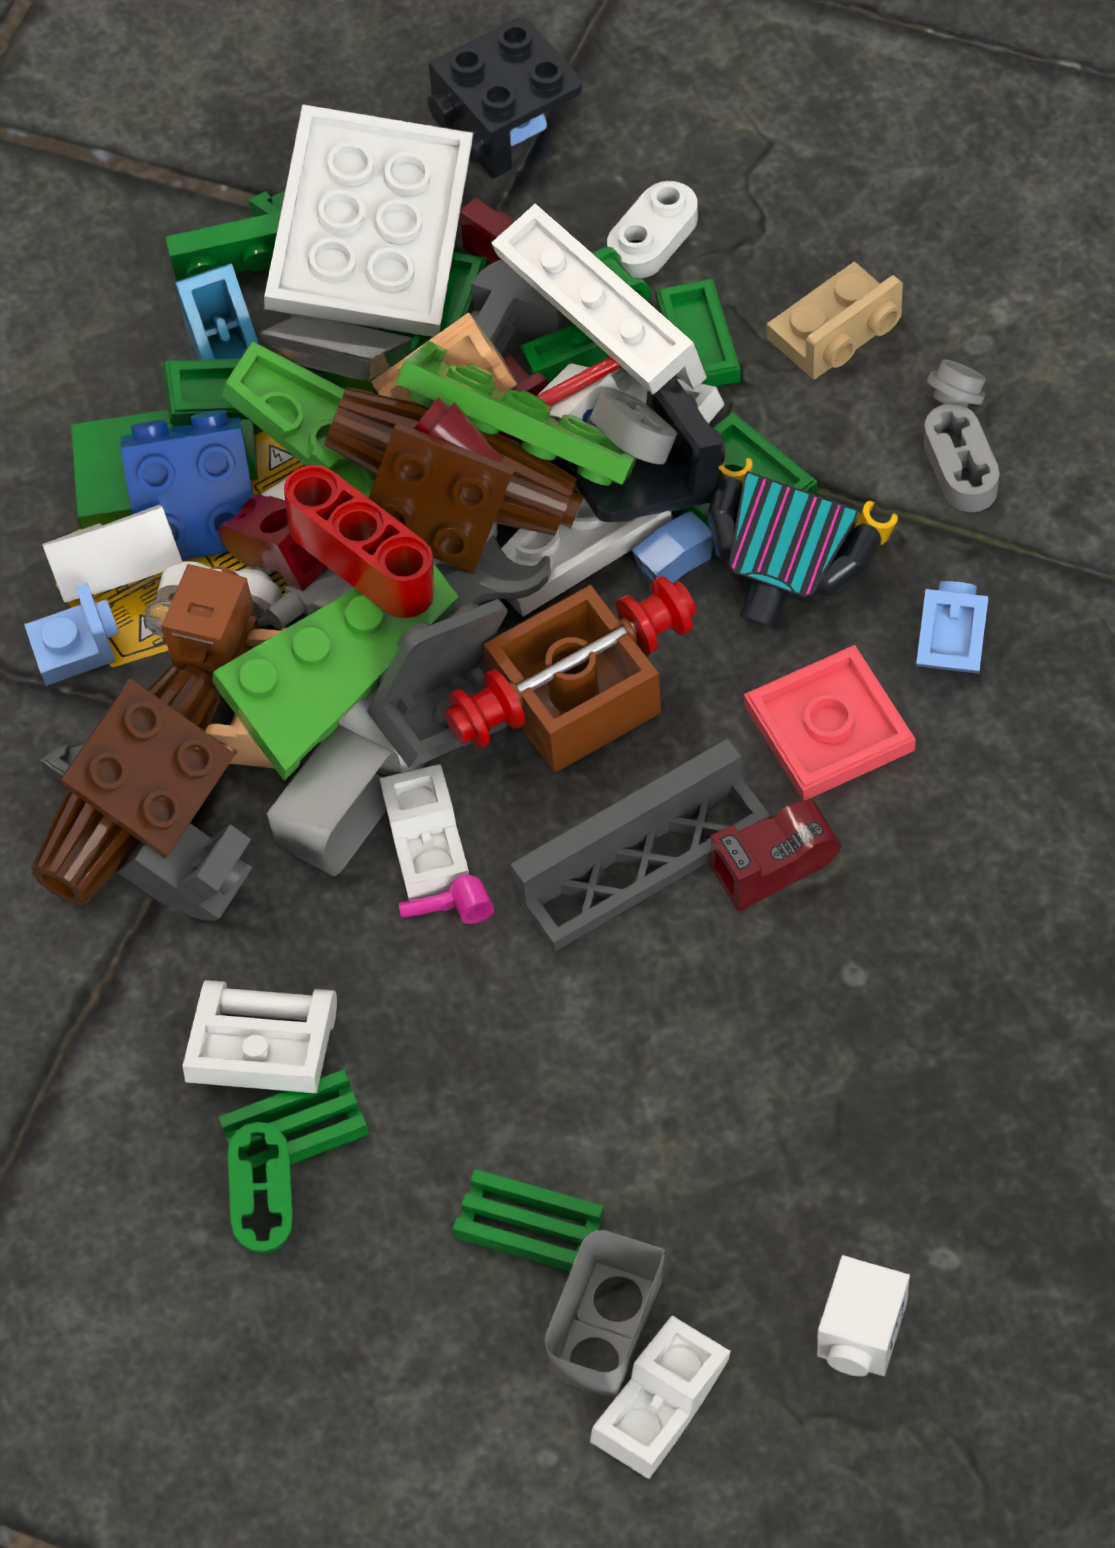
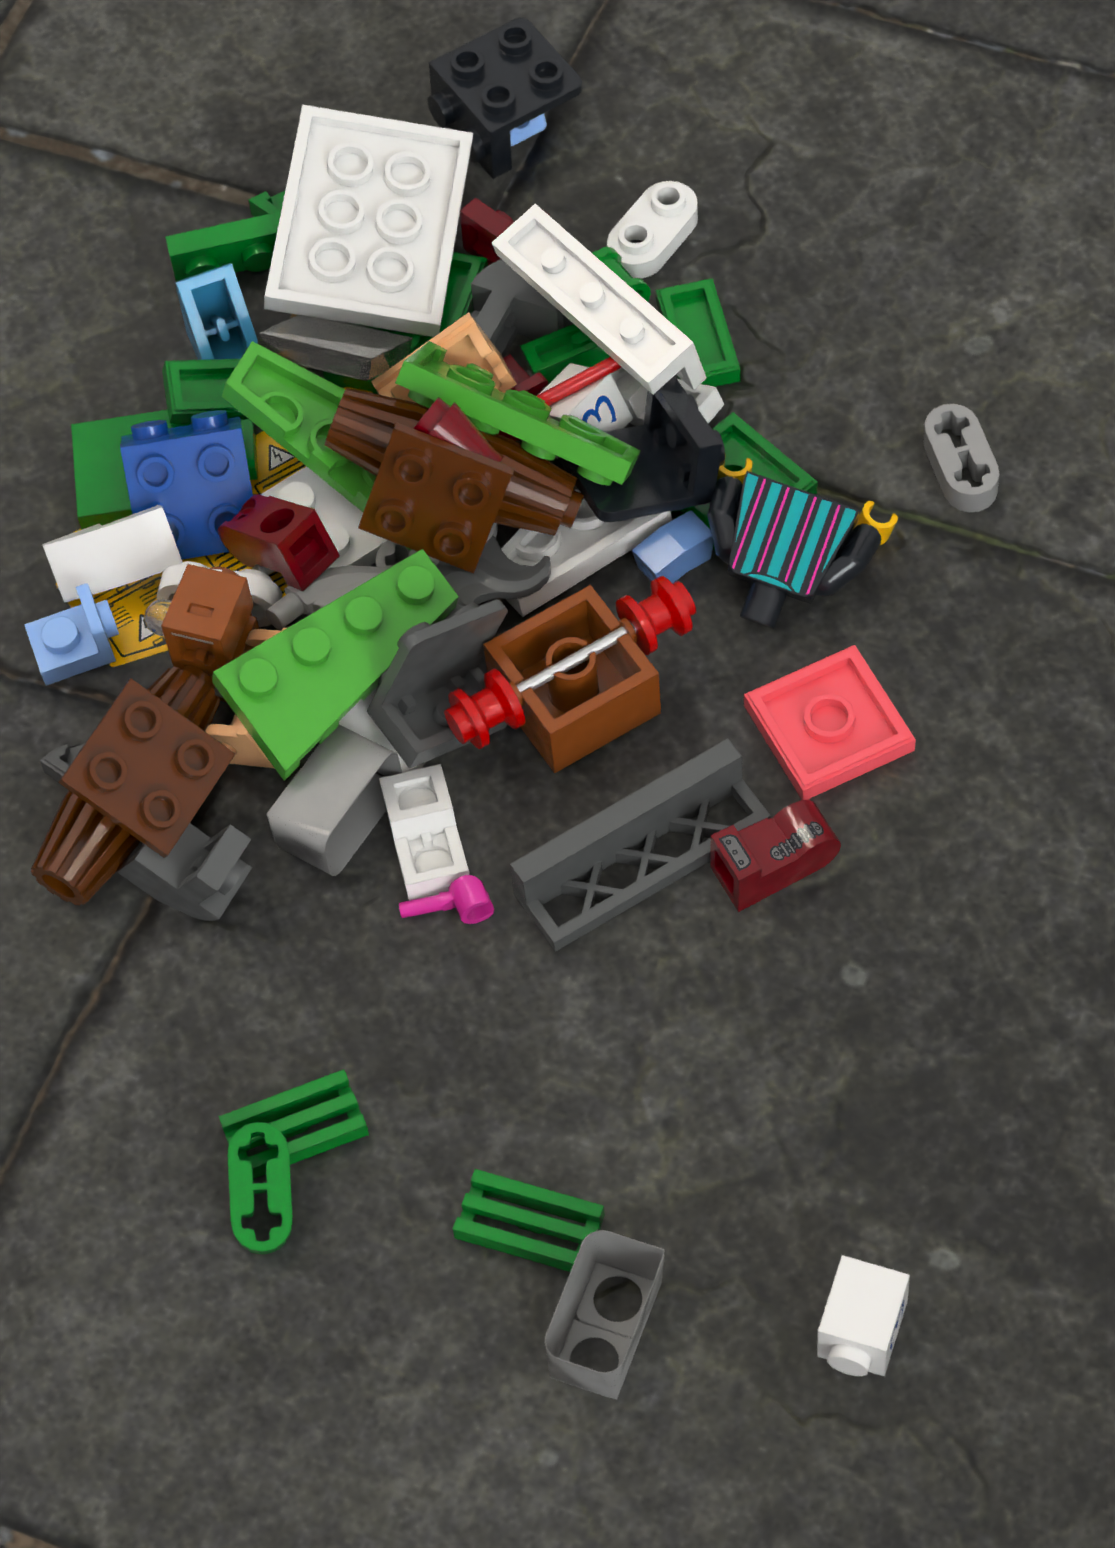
(259, 1050): white plate -> none
(359, 541): red beam -> none
(633, 426): light grey beam -> none
(660, 1397): white slope -> none
(836, 319): tan bracket -> none
(952, 628): light blue bracket -> none
(957, 384): light grey plate -> none

